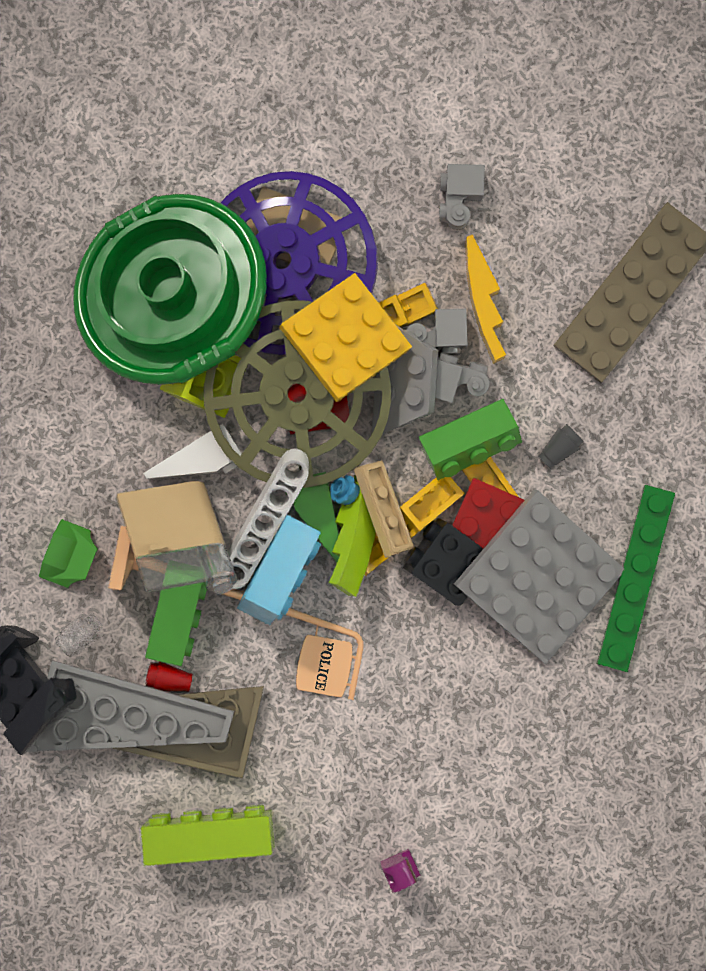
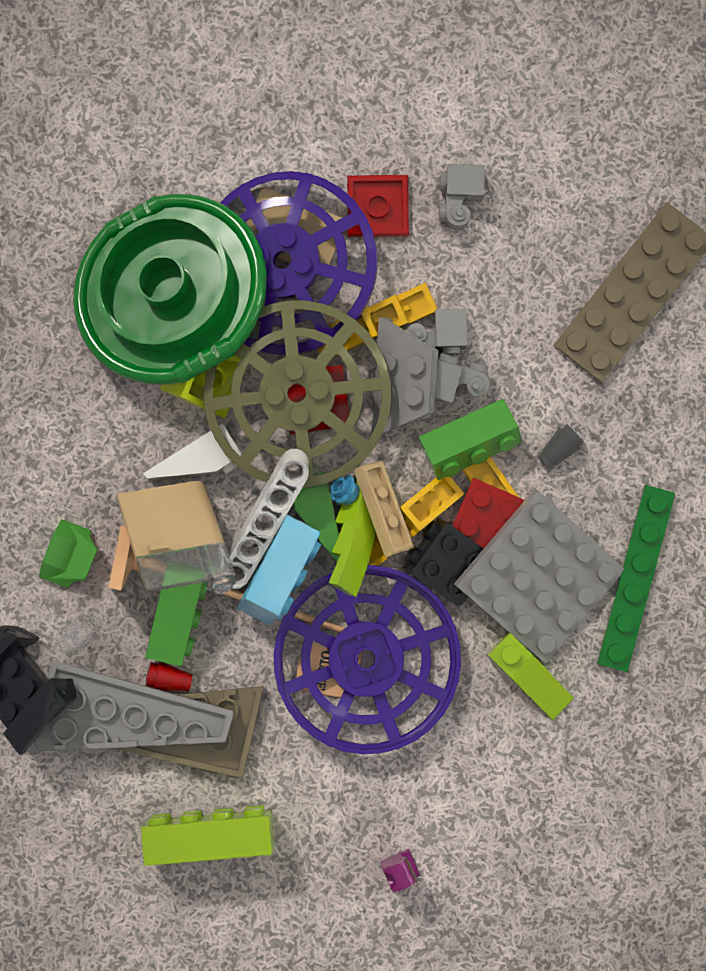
(345, 337): yellow plate -> none
(377, 678): none -> dark purple dish
(384, 203): none -> red tile
(481, 288): yellow slope -> none
(530, 675): none -> lime slope

